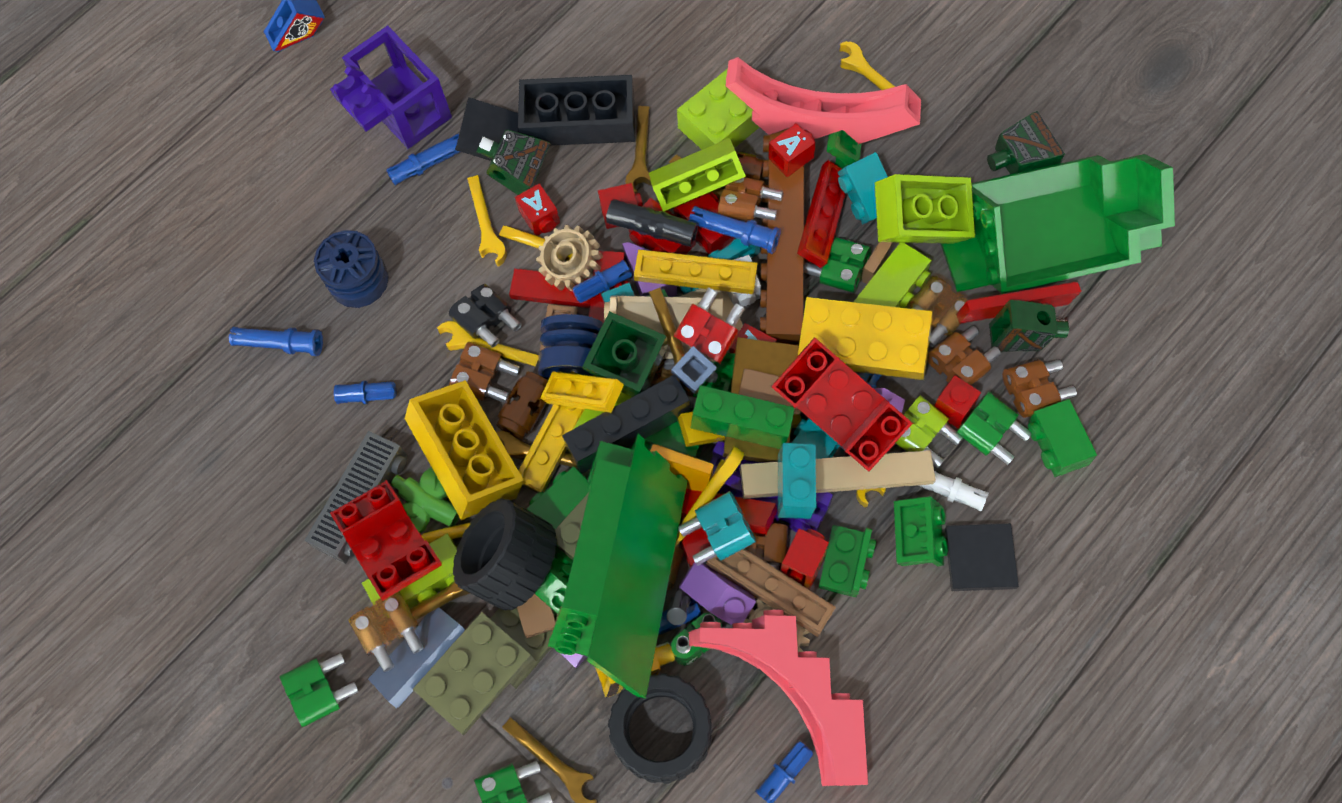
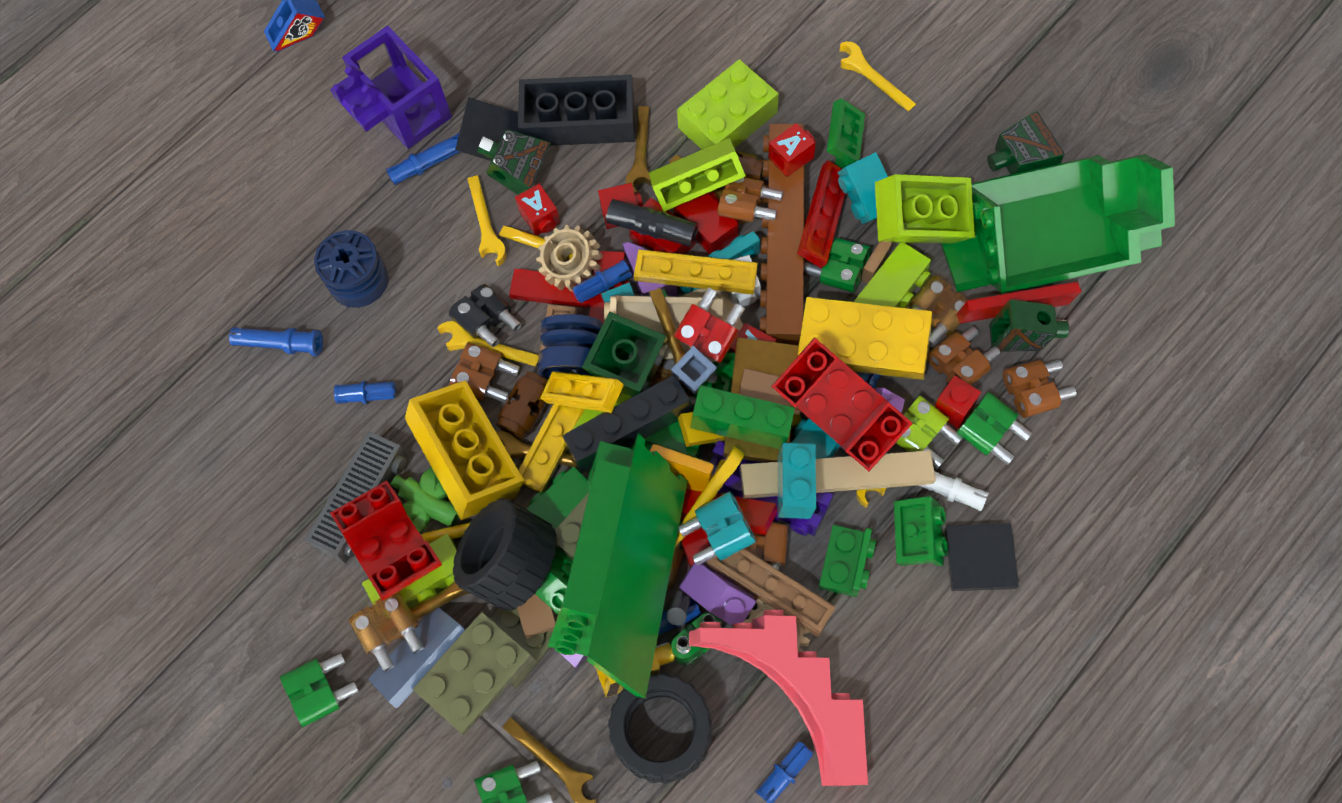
(748, 232): blue pin -> none
(805, 557): red brick -> none
(823, 113): coral arch -> none
(1061, 438): green brick -> none

